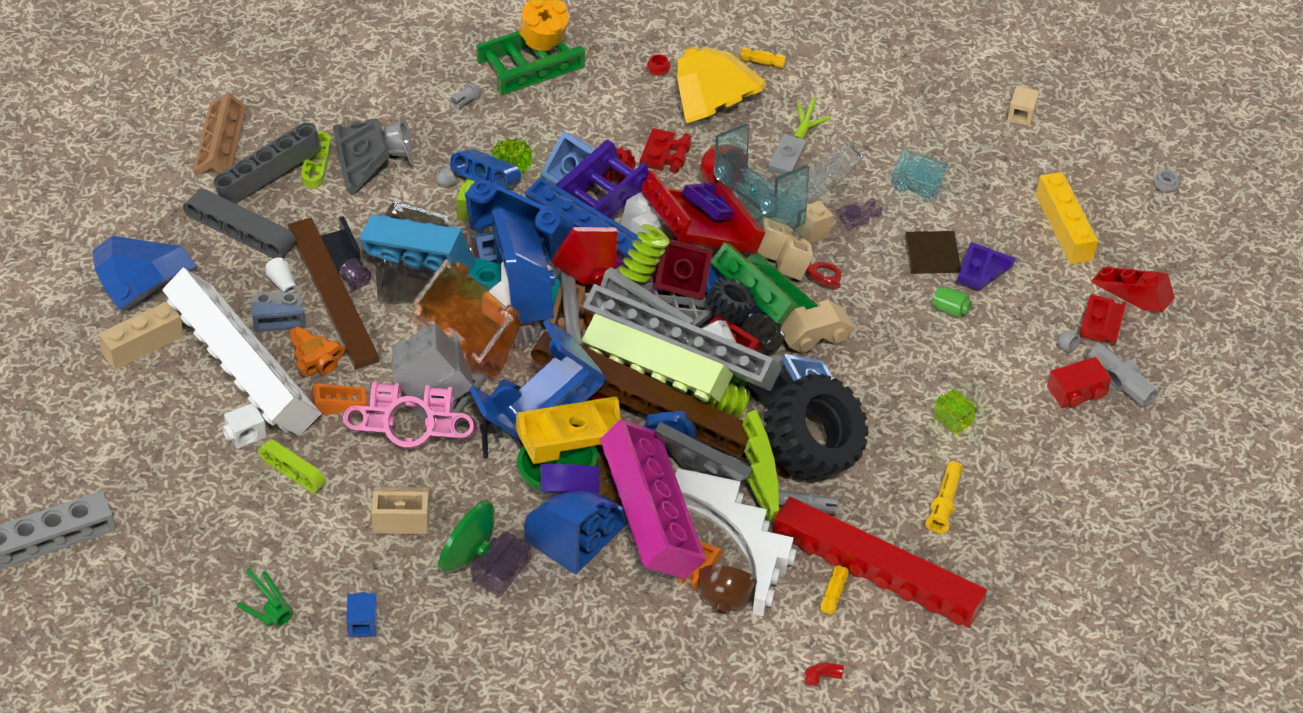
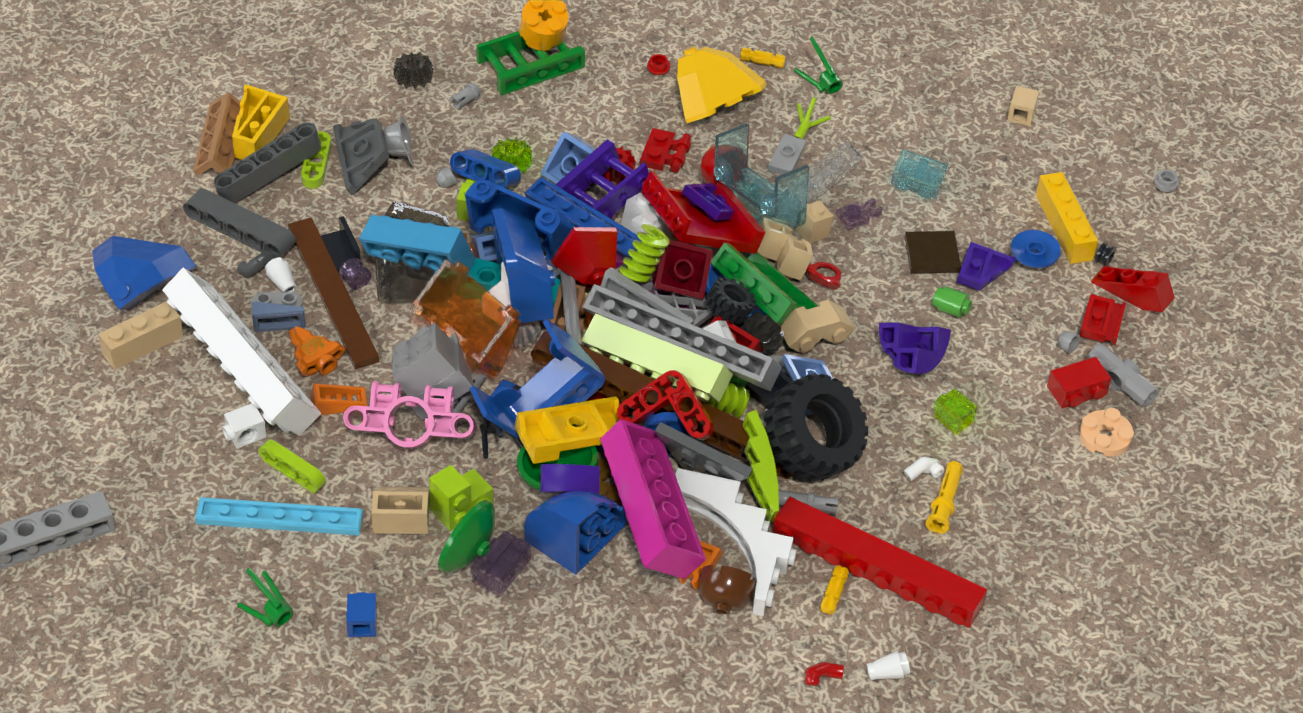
(254, 265): none -> dark grey arm
(259, 120): none -> yellow wedge
(279, 516): none -> medium azure tile
(413, 70): none -> clear smoke gear
(456, 494): none -> lime brick
(673, 396): none -> red beam
(828, 79): none -> green plant
(889, 667): none -> white cone
(914, 347): none -> dark purple brick
(924, 465): none -> white arm
(1035, 248): none -> blue dish
(1105, 254): none -> black bush
(1109, 420): none -> light nougat plate

